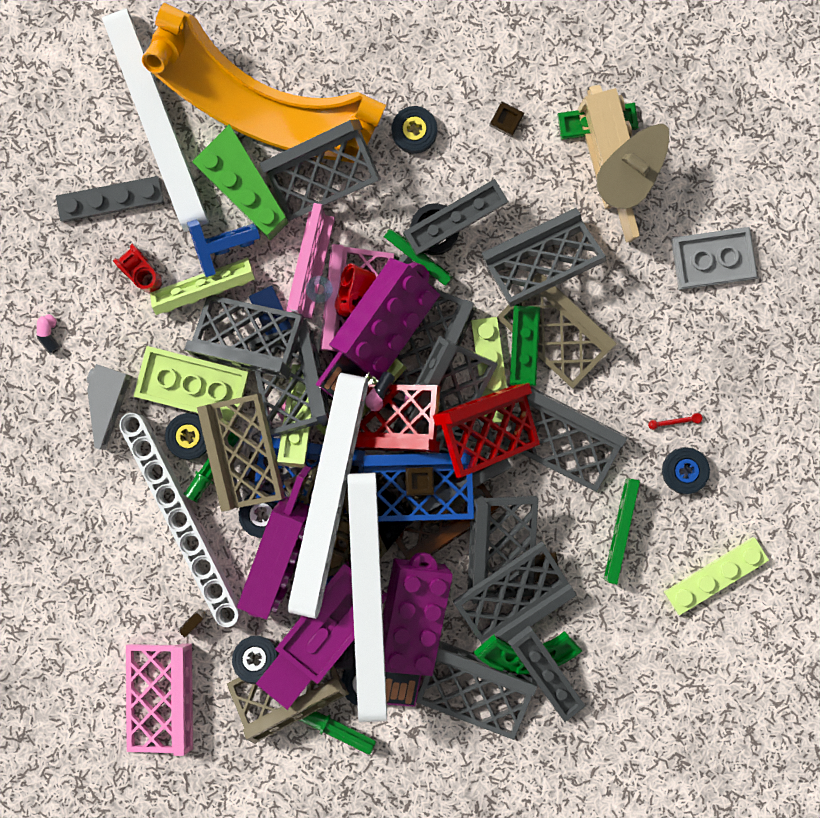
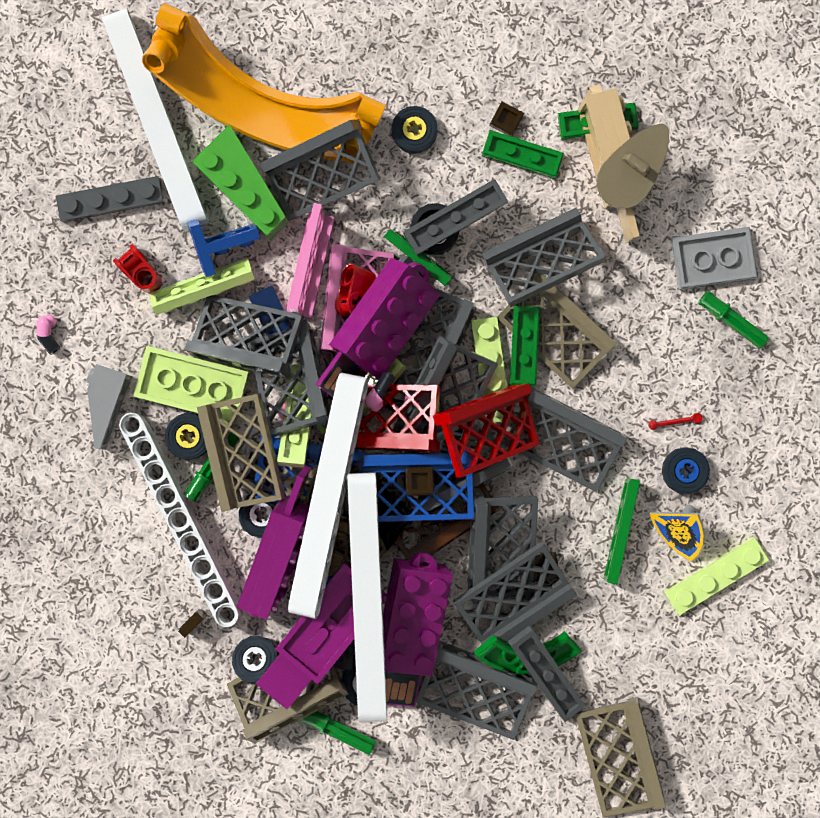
(180, 703): bright pink fence -> none
(310, 289): clear light blue plate -> none
(522, 154): none -> green tile
(643, 752): none -> dark tan fence
(681, 530): none -> shield
(733, 319): none -> green axle

